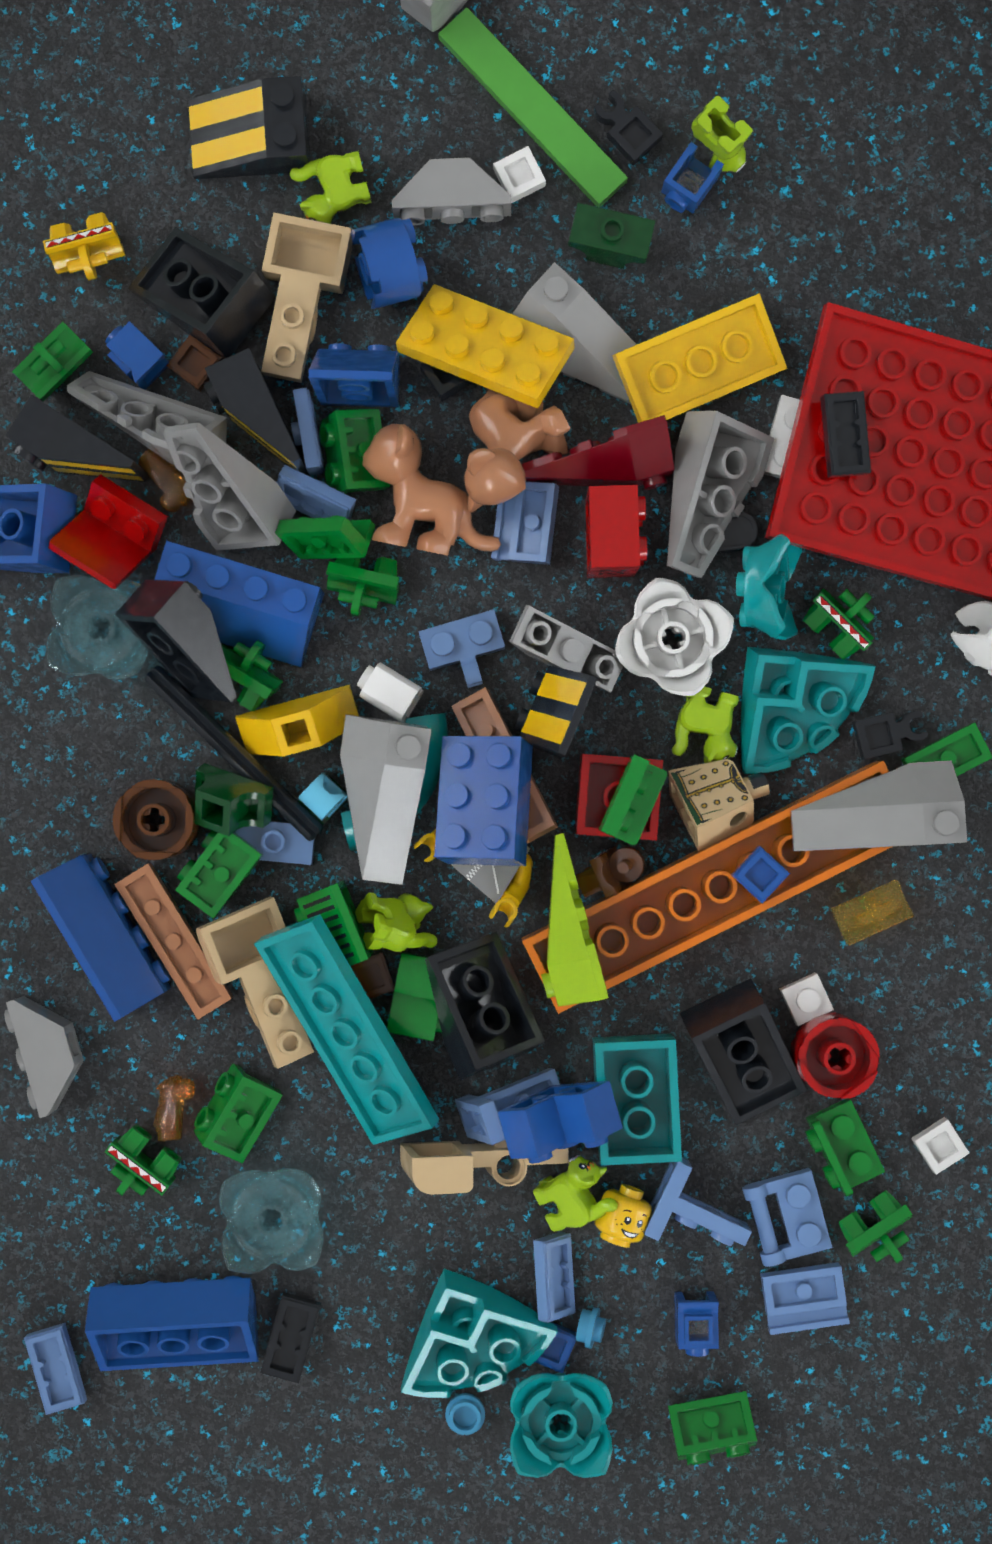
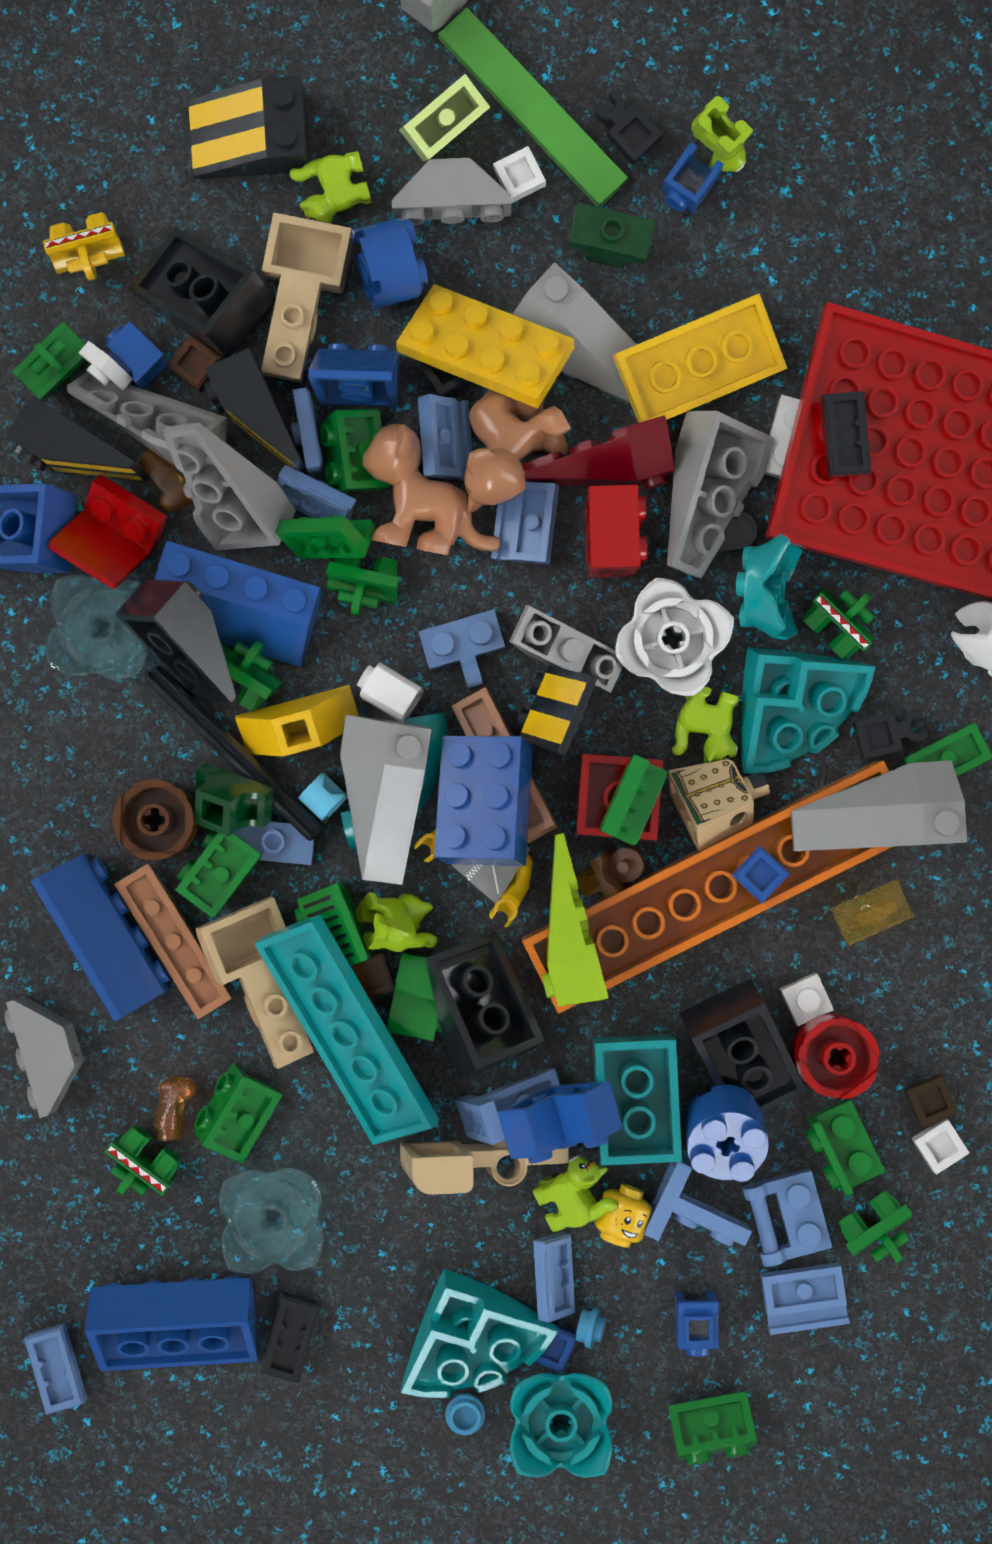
(104, 367): none -> white plate
(444, 118): none -> yellowish green brick
(444, 436): none -> medium blue plate
(725, 1133): none -> brick
(931, 1100): none -> dark brown plate

